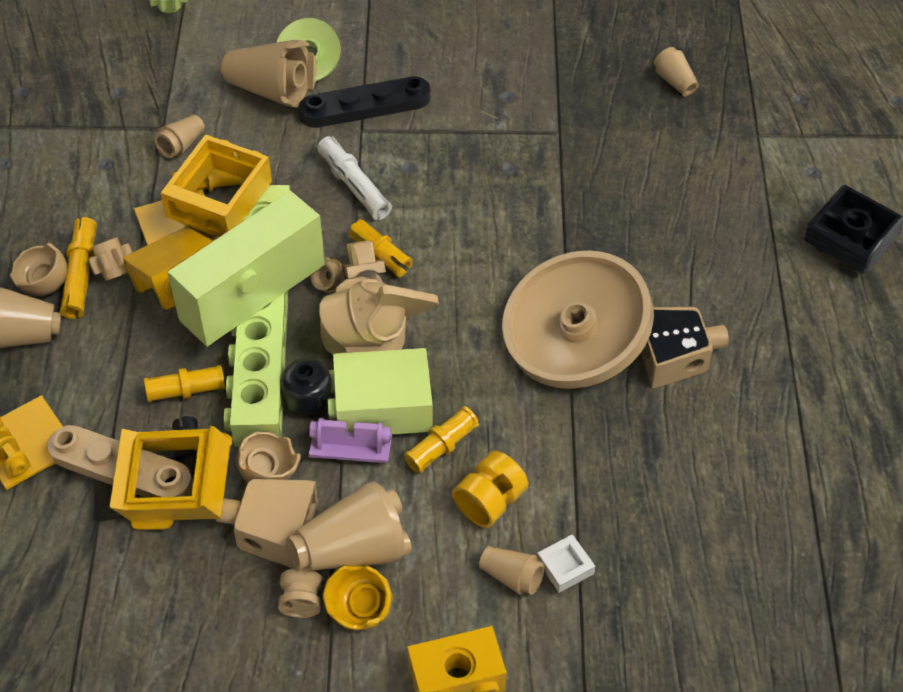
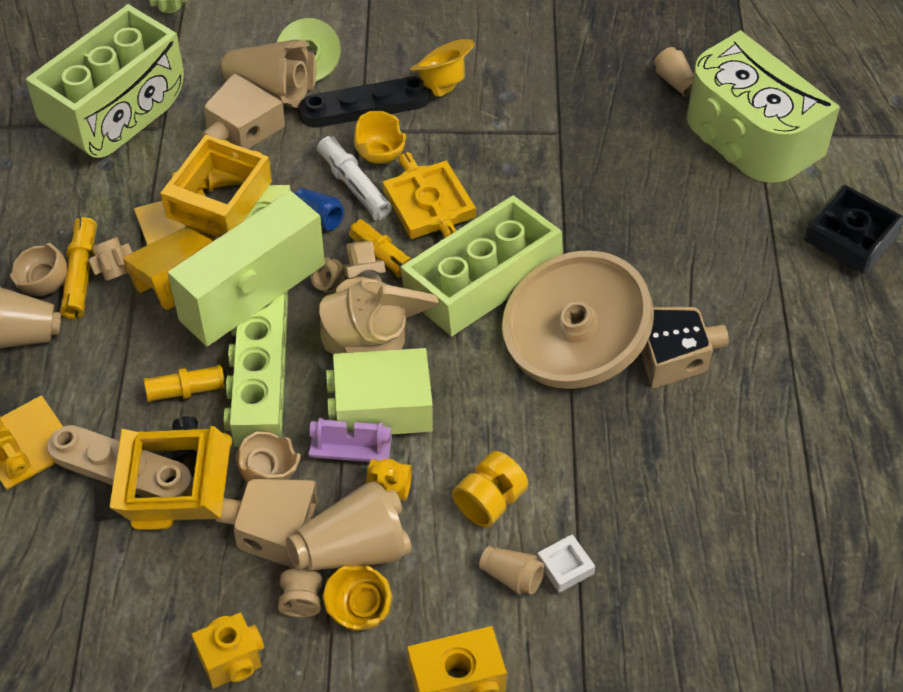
(109, 82): none -> yellowish green brick
(178, 136): tan cone -> none
(228, 649): none -> yellow brick
(243, 113): none -> tan torso
(306, 386): black head -> none
(328, 207): none -> blue cone
(379, 137): none -> yellow hair
(391, 476): none -> yellow axle
(428, 198): none -> yellow plate
(441, 439): yellow pin -> none
(444, 66): none -> yellow piece
(482, 263): none -> yellowish green brick
(758, 111): none -> yellowish green brick

